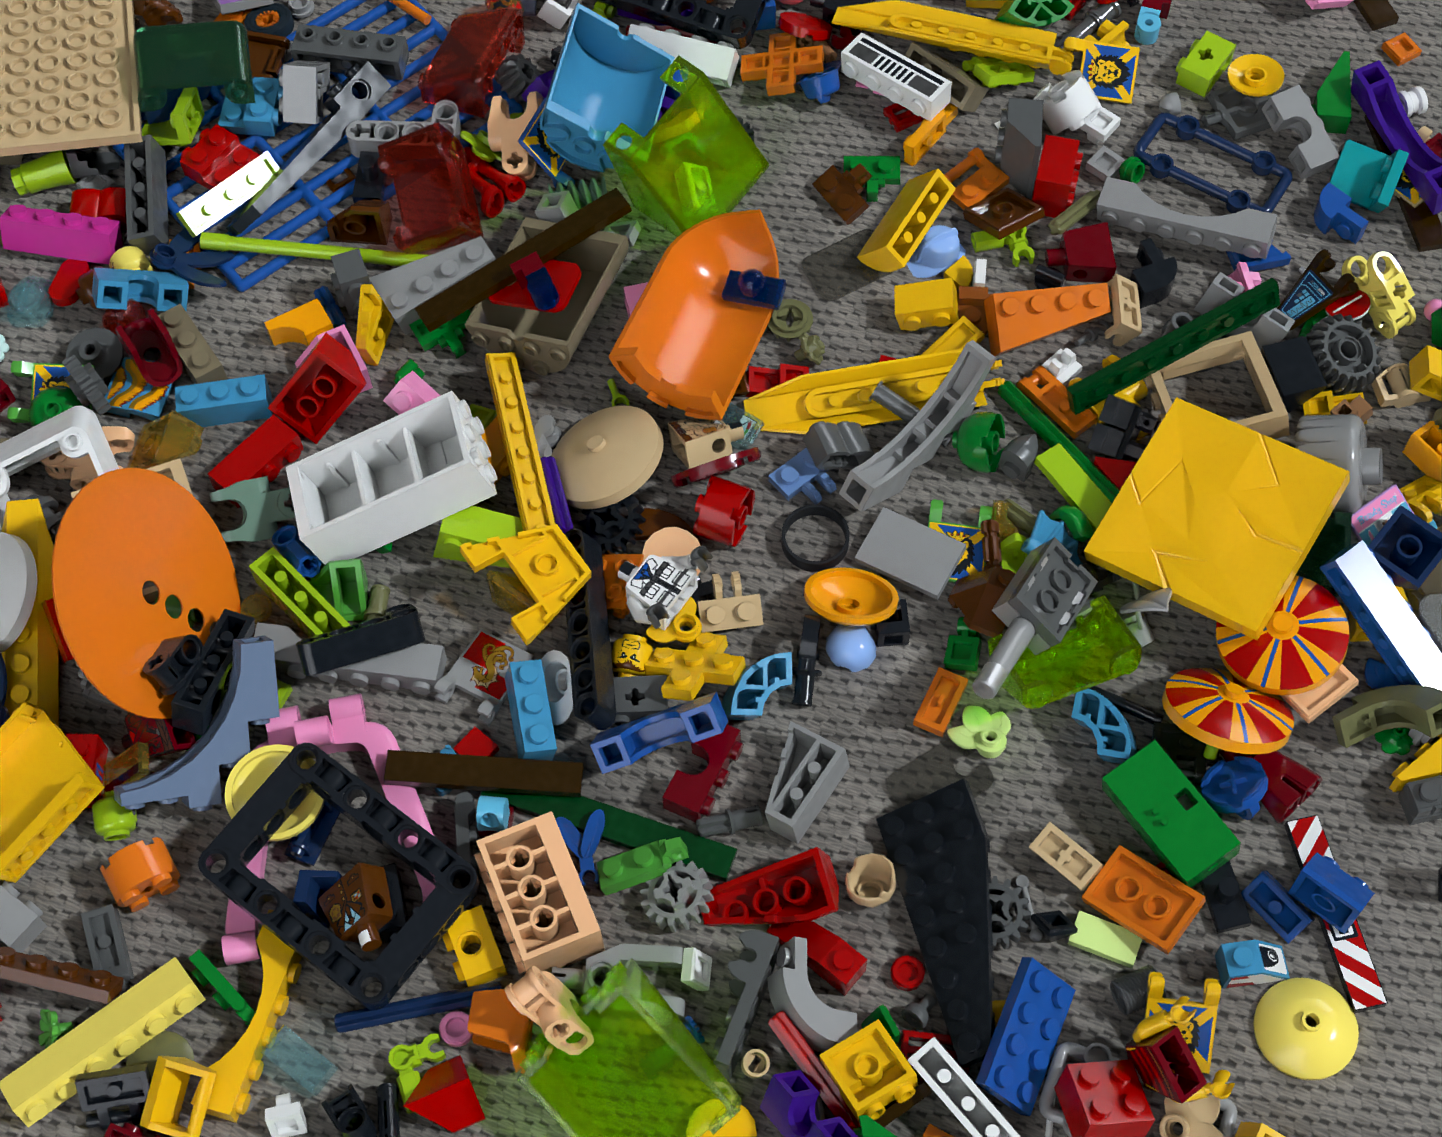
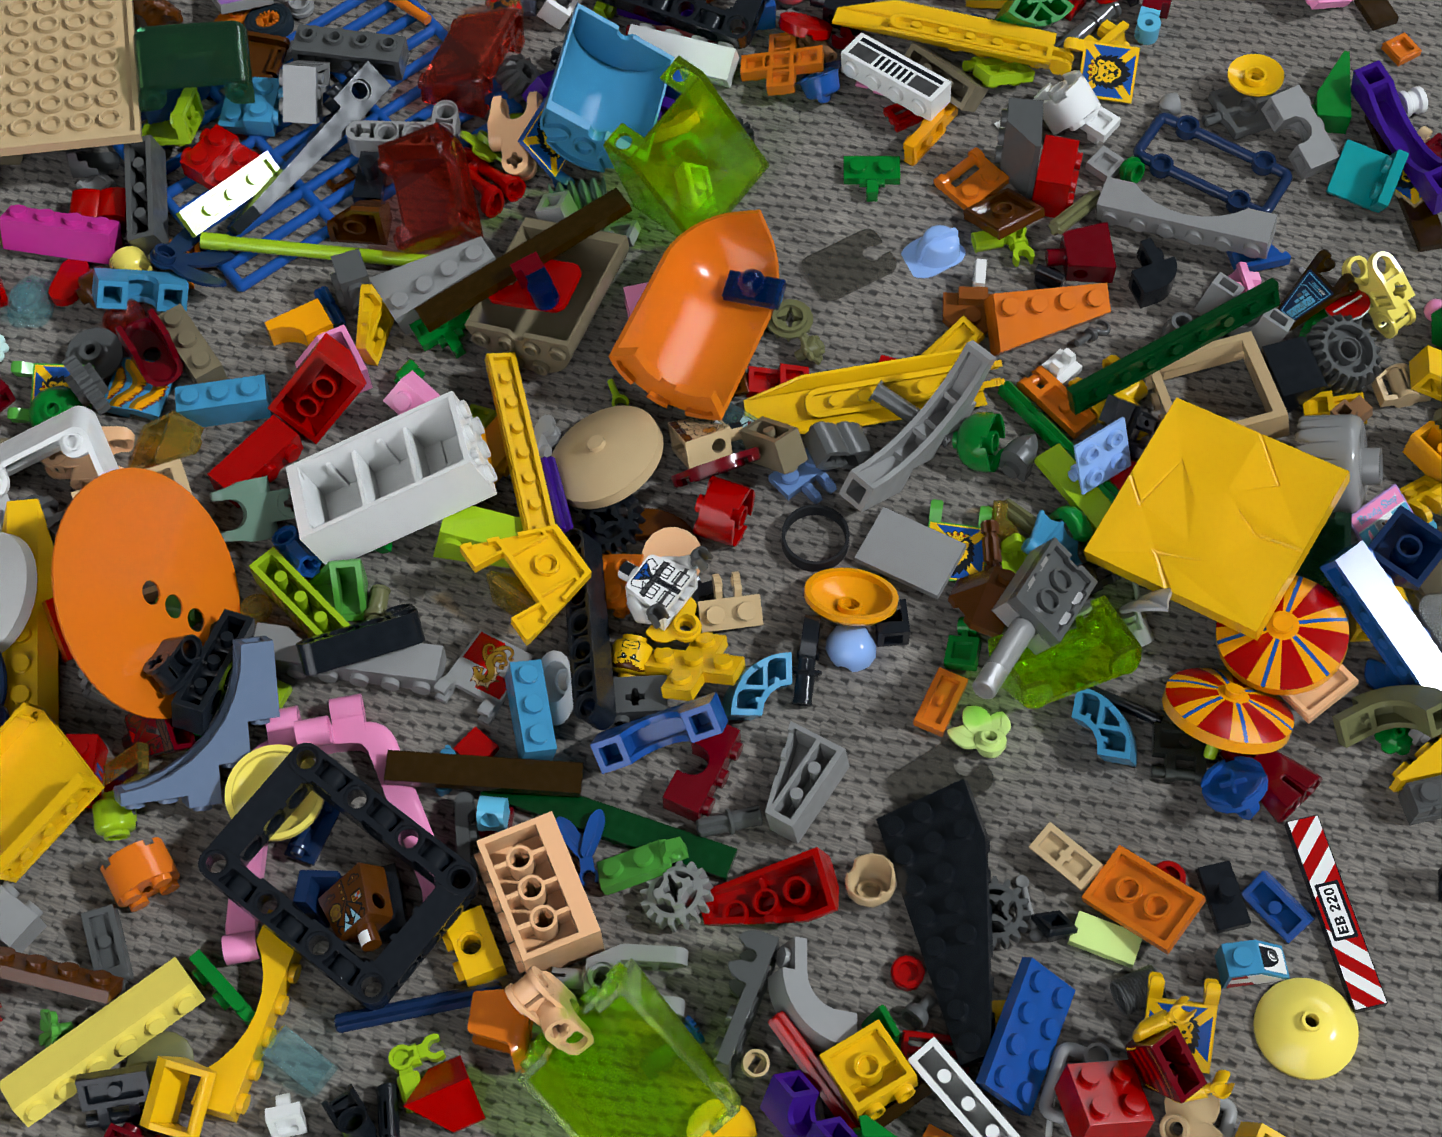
(43, 173): lime plant -> none
(454, 1029): bright pink tile -> none
(696, 969): white tile -> none
(777, 442): none -> dark tan brick
(826, 953): red slope -> none
(843, 191): reddish brown hinge -> none
(907, 222): yellow brick -> none
(926, 304): yellow piece -> none
(961, 272): yellow tile -> none
(1101, 456): none -> light blue hinge
(1124, 310): tan hinge -> none
(1170, 815): green brick -> none
(1205, 63): lime brick -> none
(1331, 892): blue slope -> none
(1334, 212): blue brick -> none

